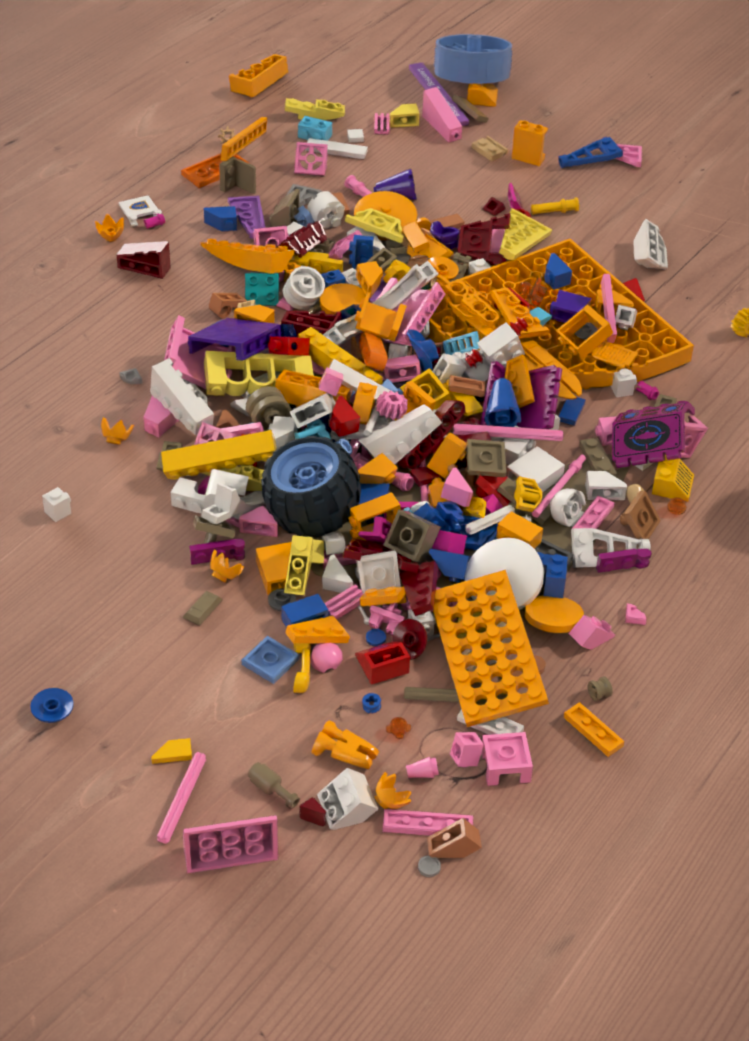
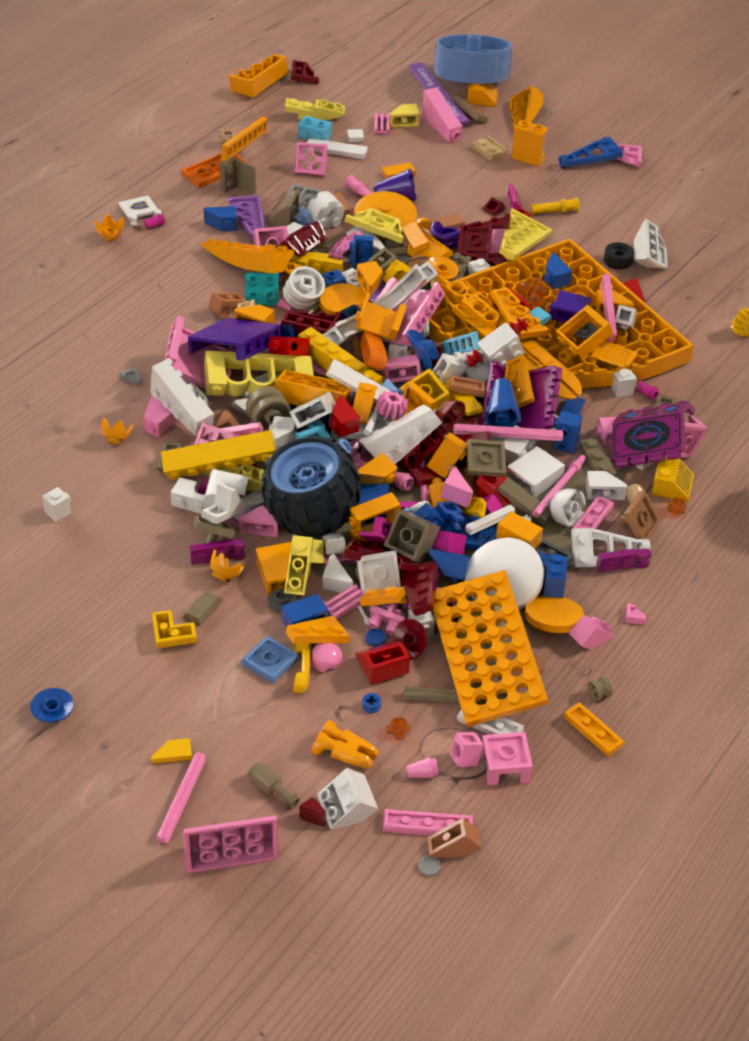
(145, 258): dark red wedge -> none
(169, 634): none -> yellow brick
(302, 72): none -> dark red wing
(331, 381): bright pink brick -> none
(387, 795): light orange piece -> none
(395, 169): none -> light orange tile
(526, 104): none -> light orange wedge
(526, 494): yellow piece -> none
(571, 426): none -> blue brick
(618, 255): none -> black tyre

